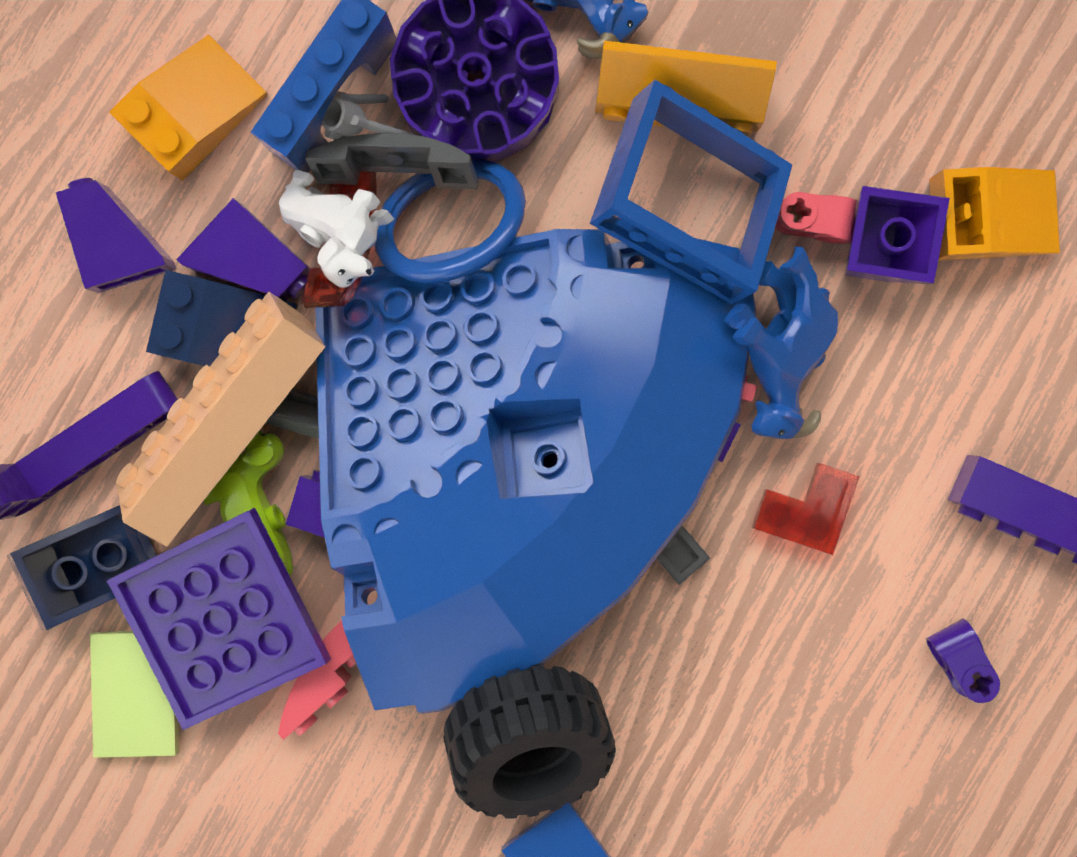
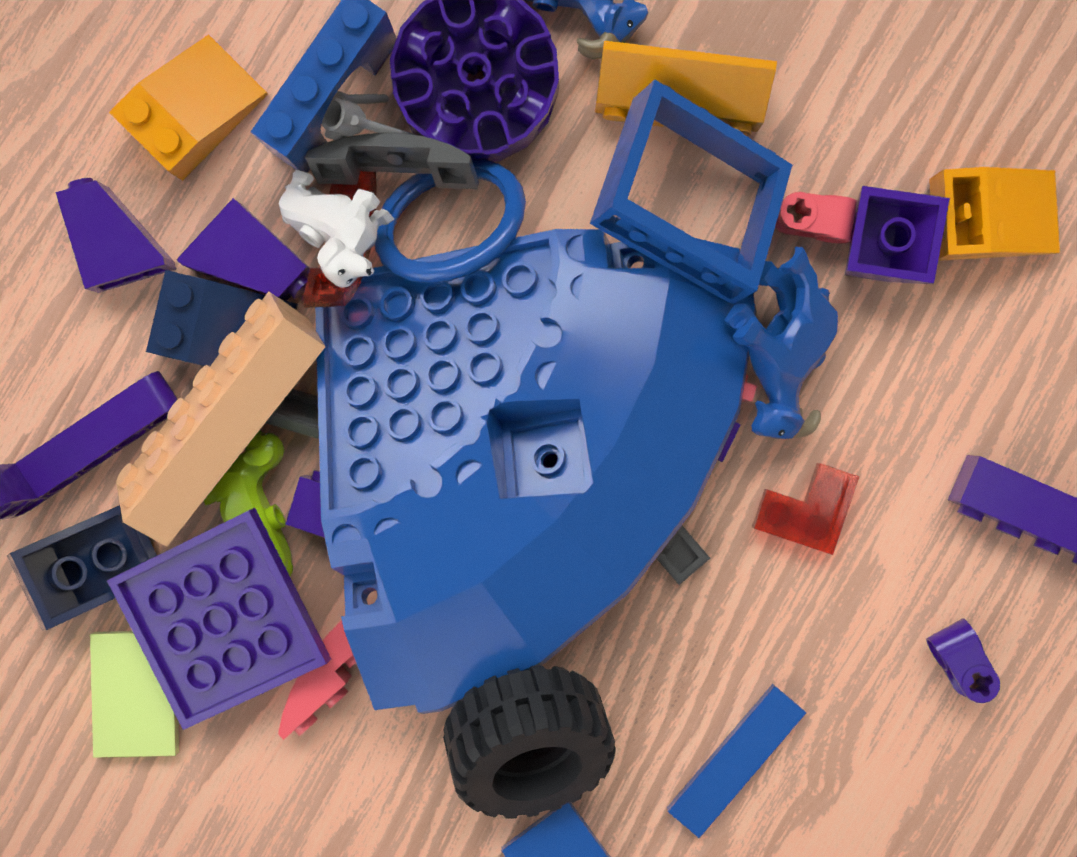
(735, 760): none -> blue tile

